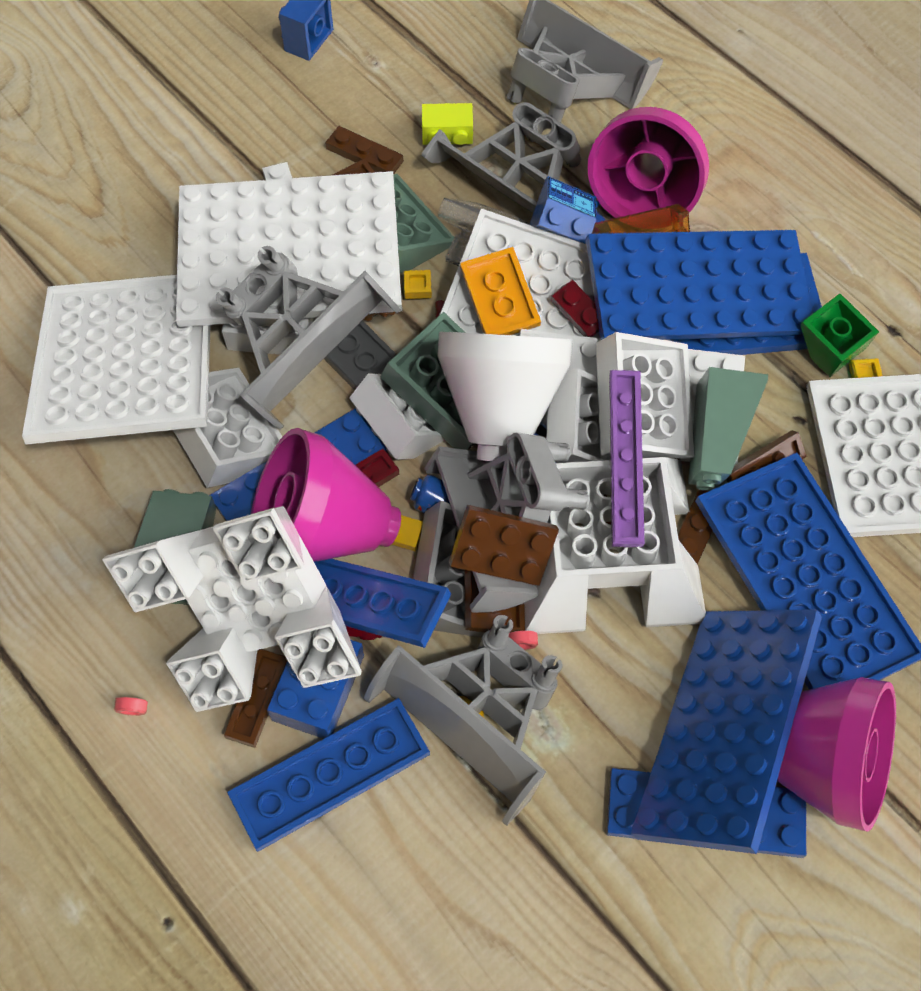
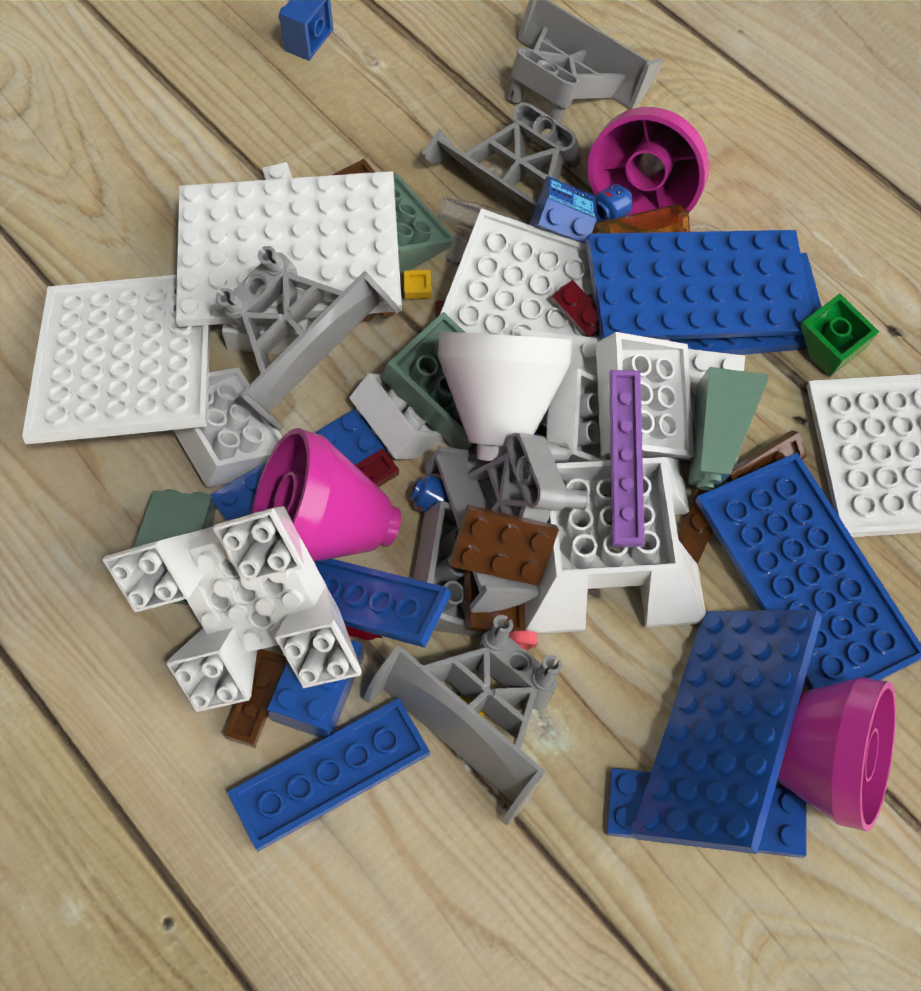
(130, 706): coral tile -> none
(356, 147): reddish brown plate -> none
(360, 354): dark grey tile -> none
(409, 533): yellow tile -> none
(451, 118): neon yellow brick -> none
(500, 293): light orange plate -> none
(613, 202): none -> blue head
(865, 368): yellow tile -> none

